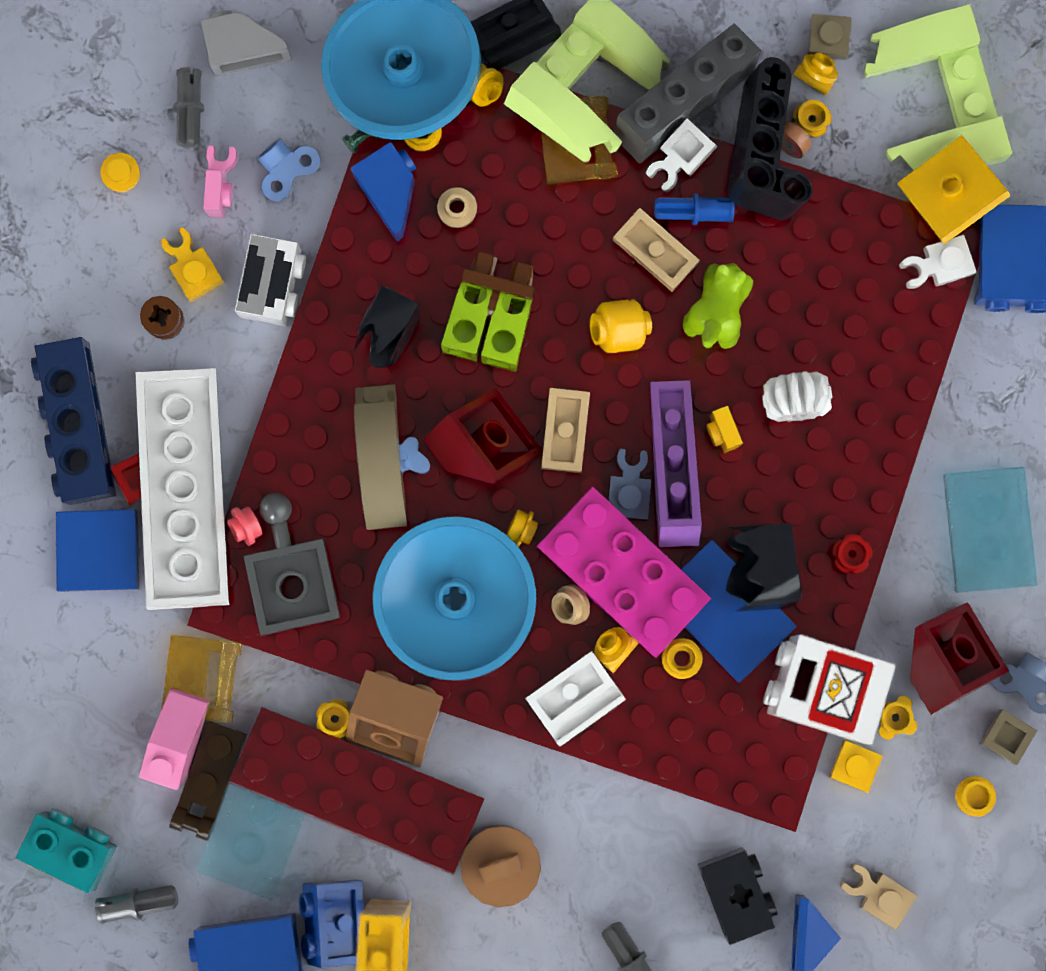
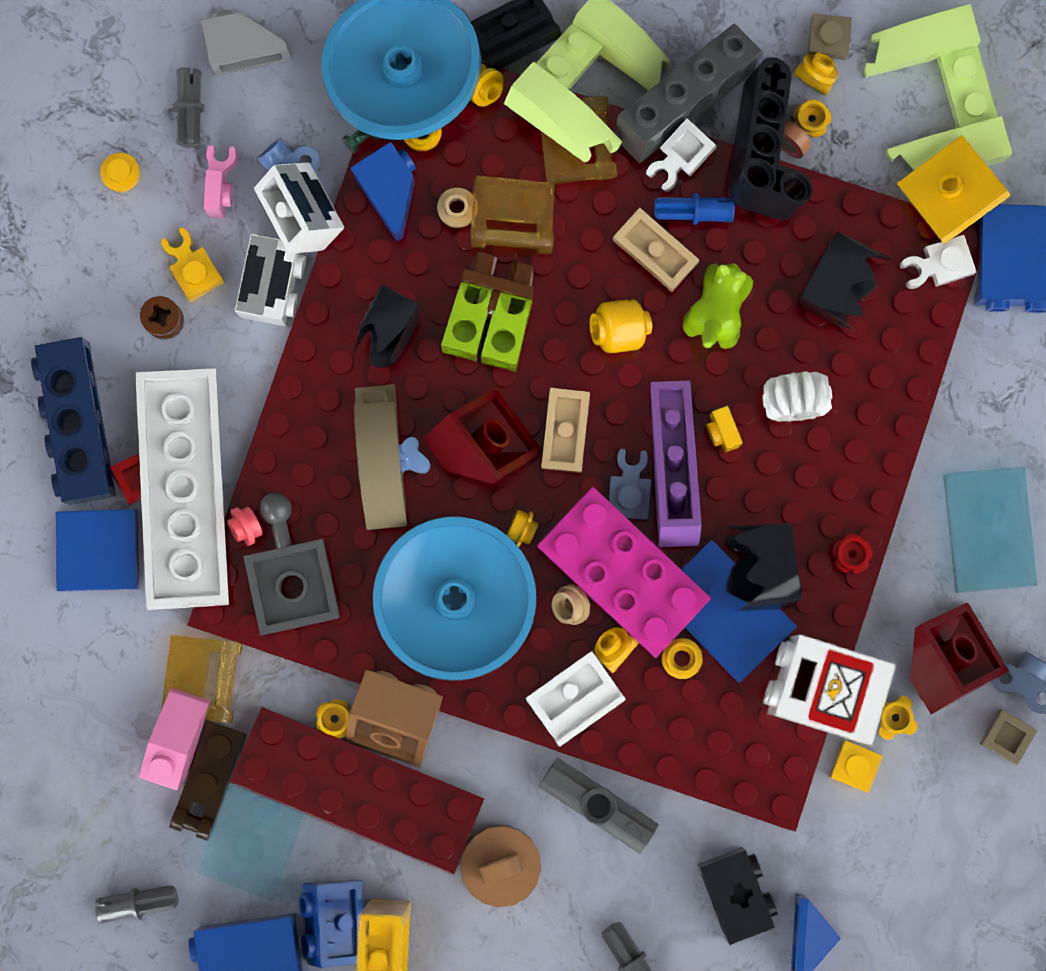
(67, 850): teal brick -> none
(298, 207): none -> white brick
(512, 202): none -> clear yellow plate
(620, 820): none -> dark grey piece
(840, 280): none -> black piece
(883, 898): tan plate -> none
(975, 796): yellow plate -> none

